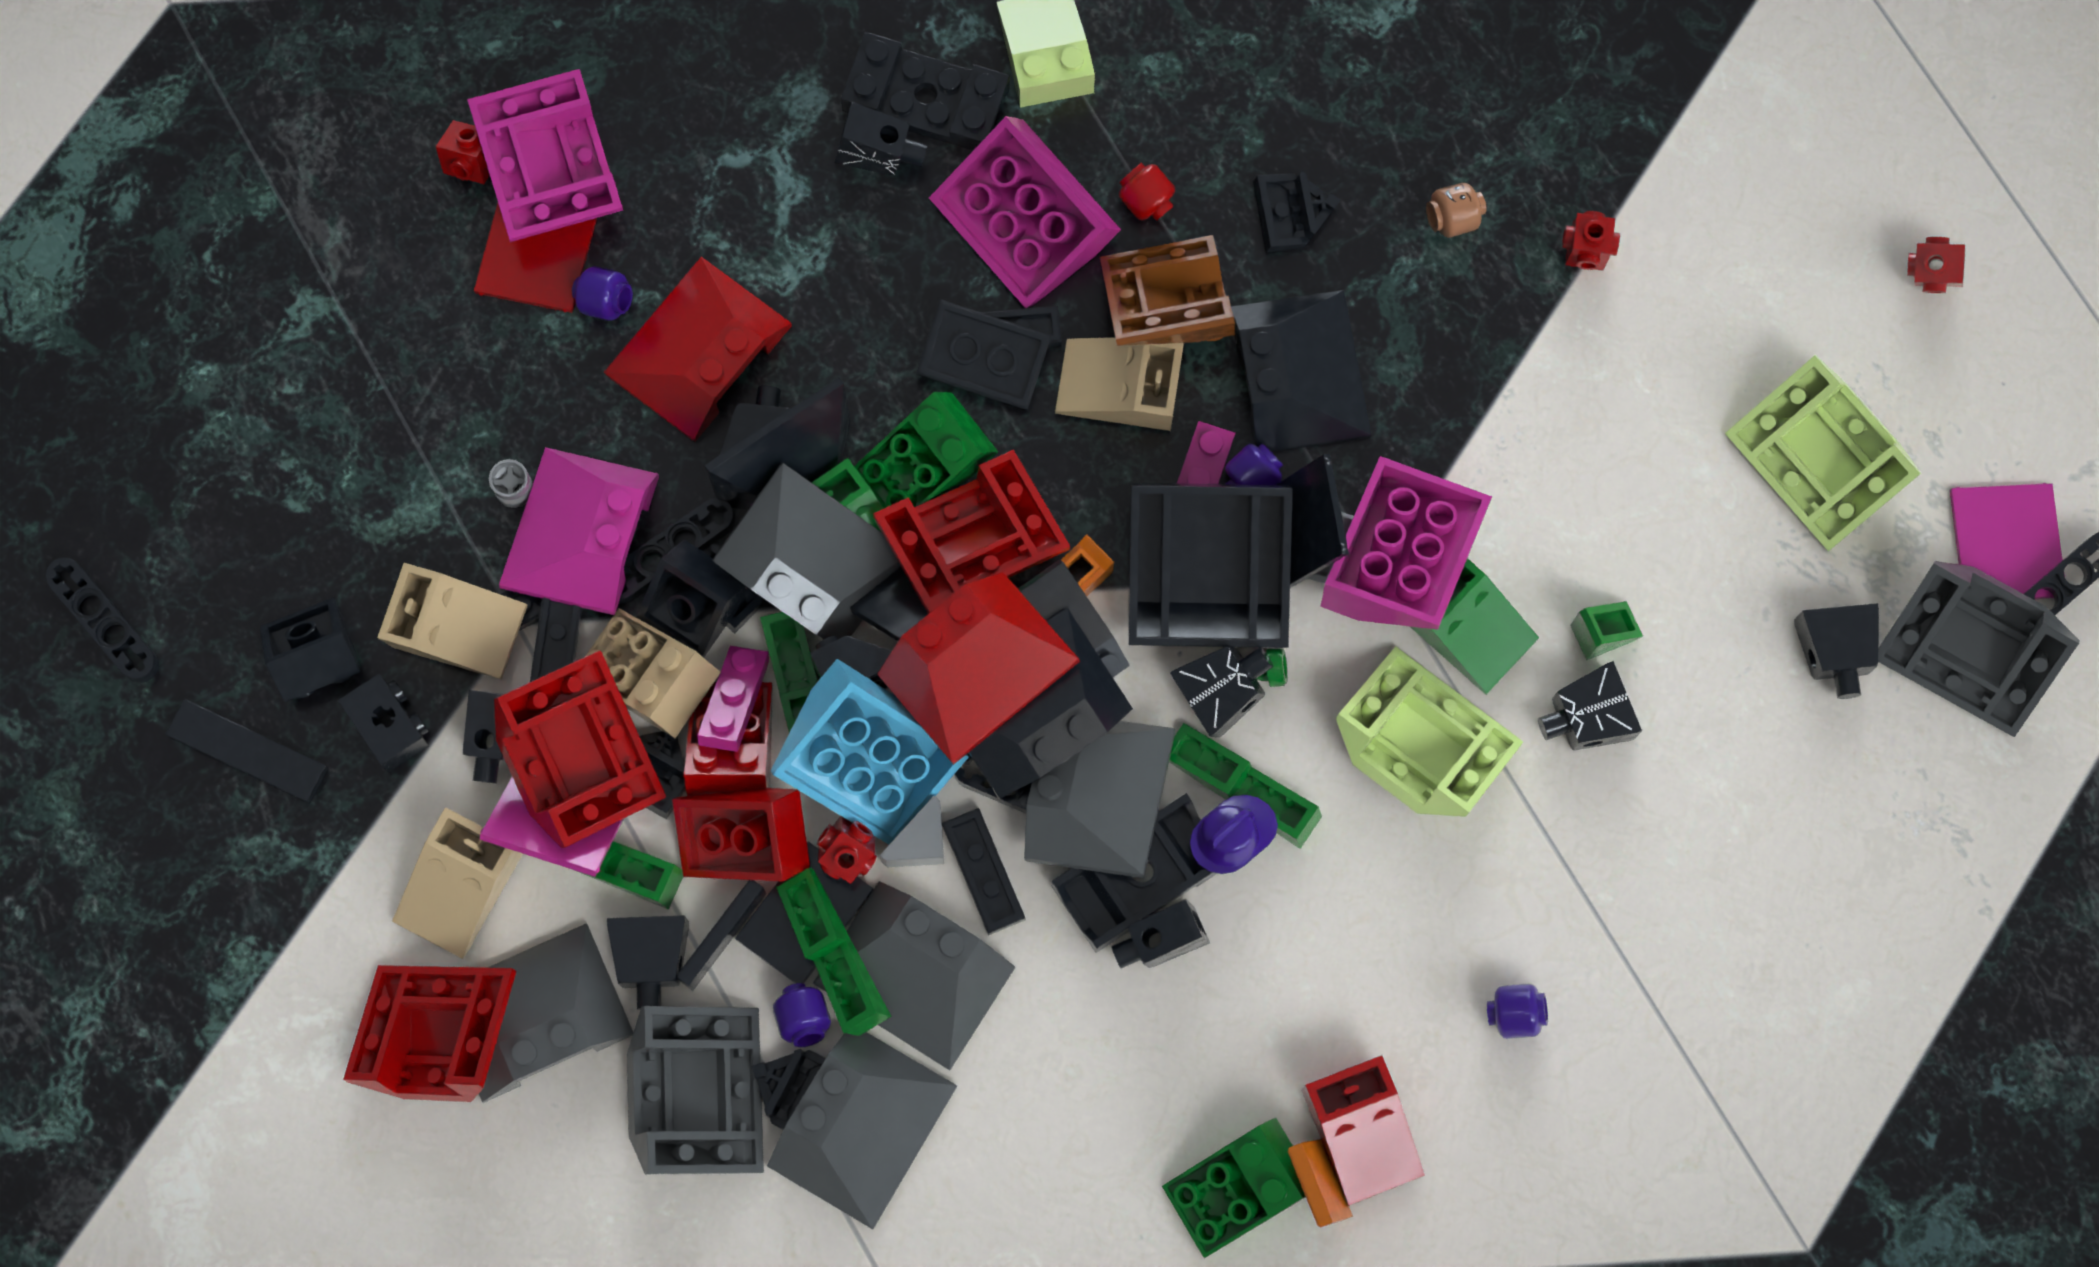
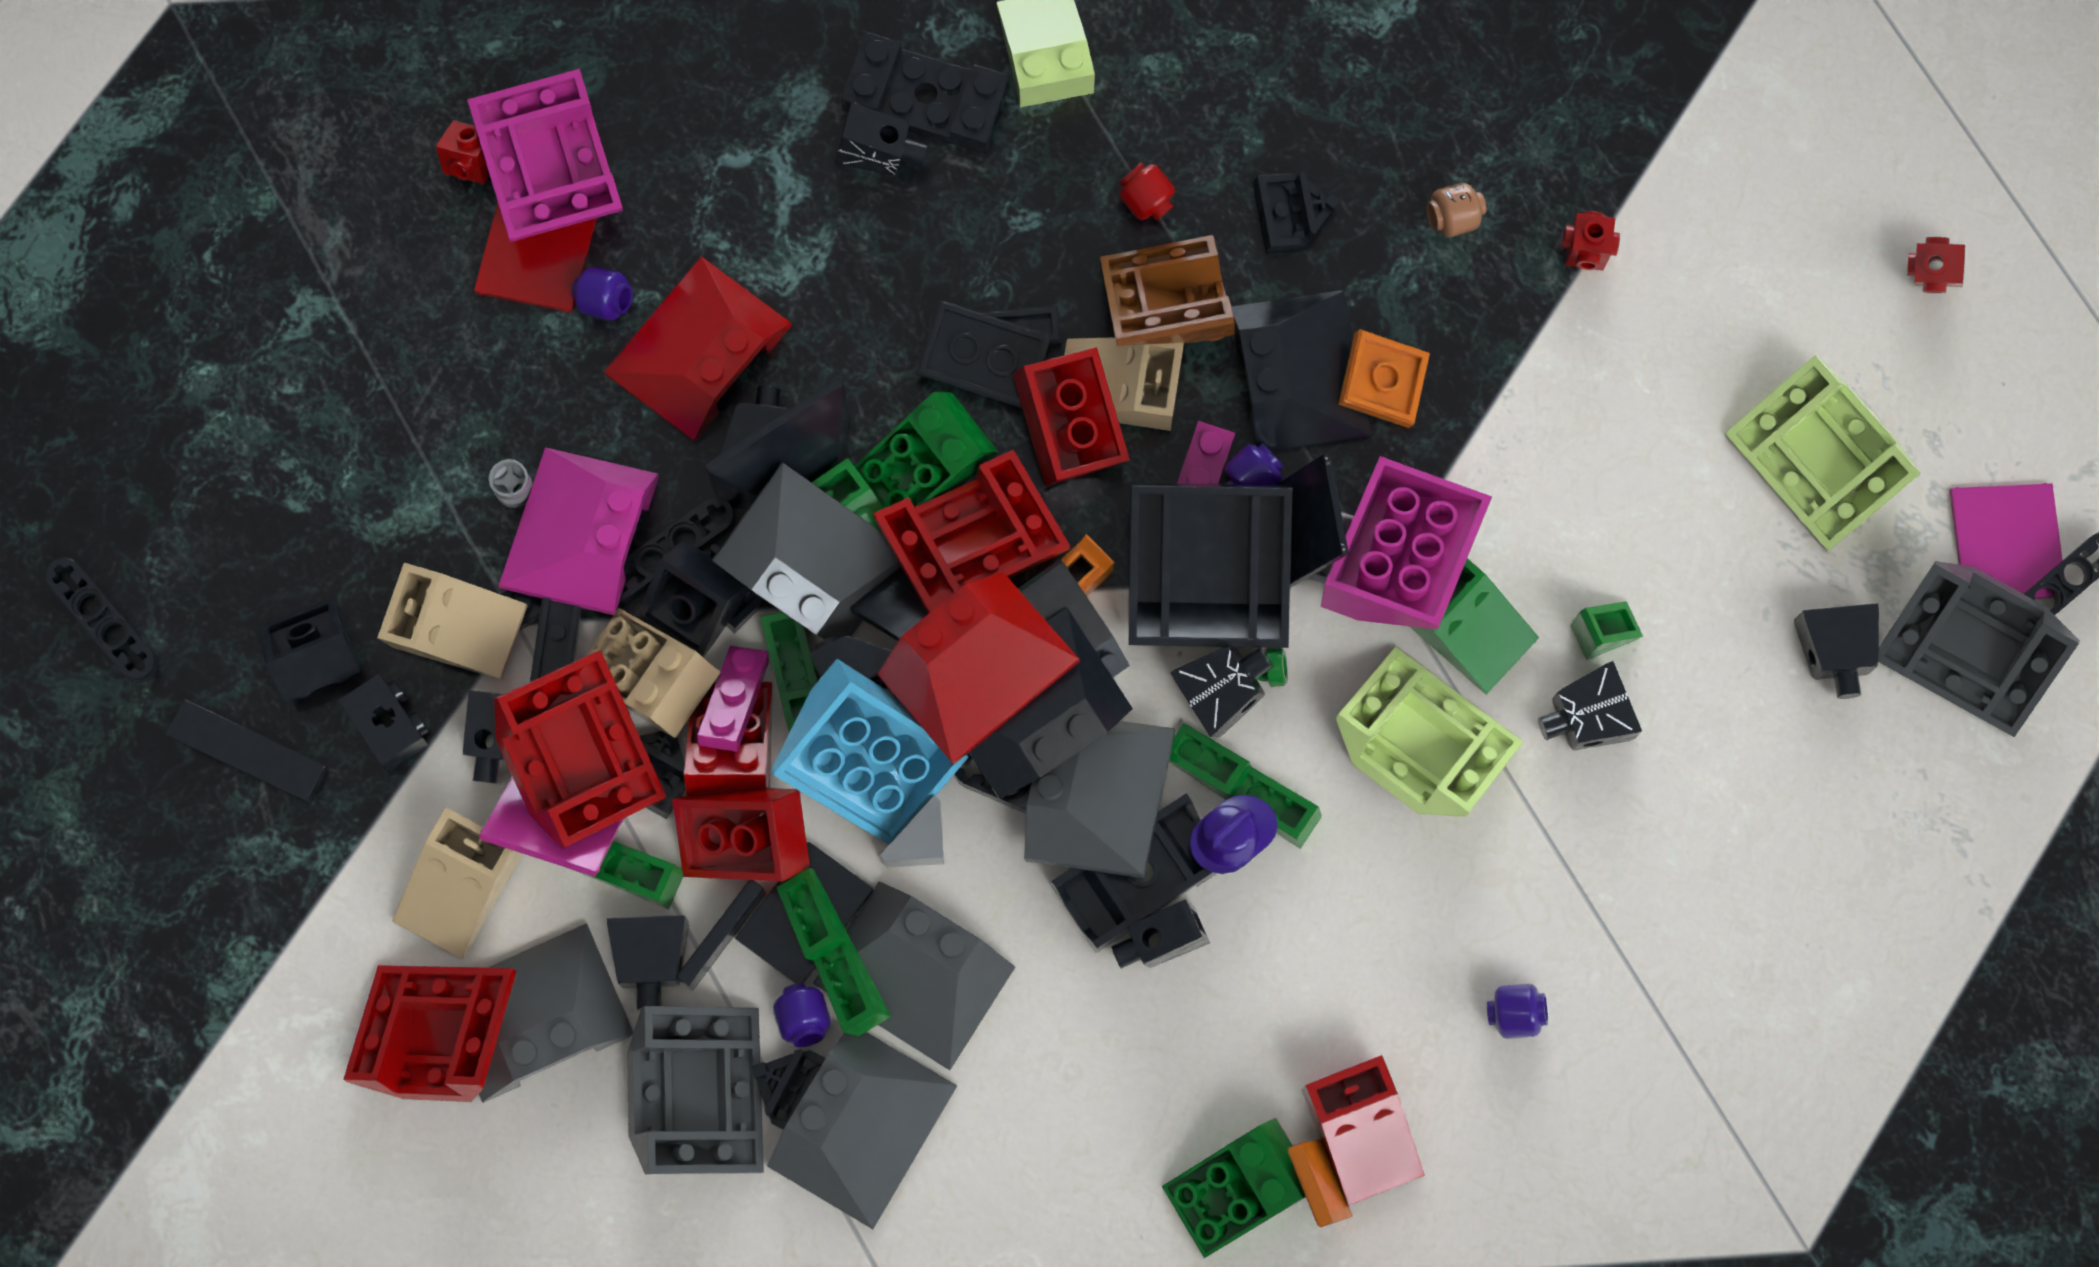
(842, 839): red brick -> none
(983, 871): black tile -> none
(1023, 212): dark pink slope -> none
(1070, 416): none -> red slope
(1384, 378): none -> orange tile

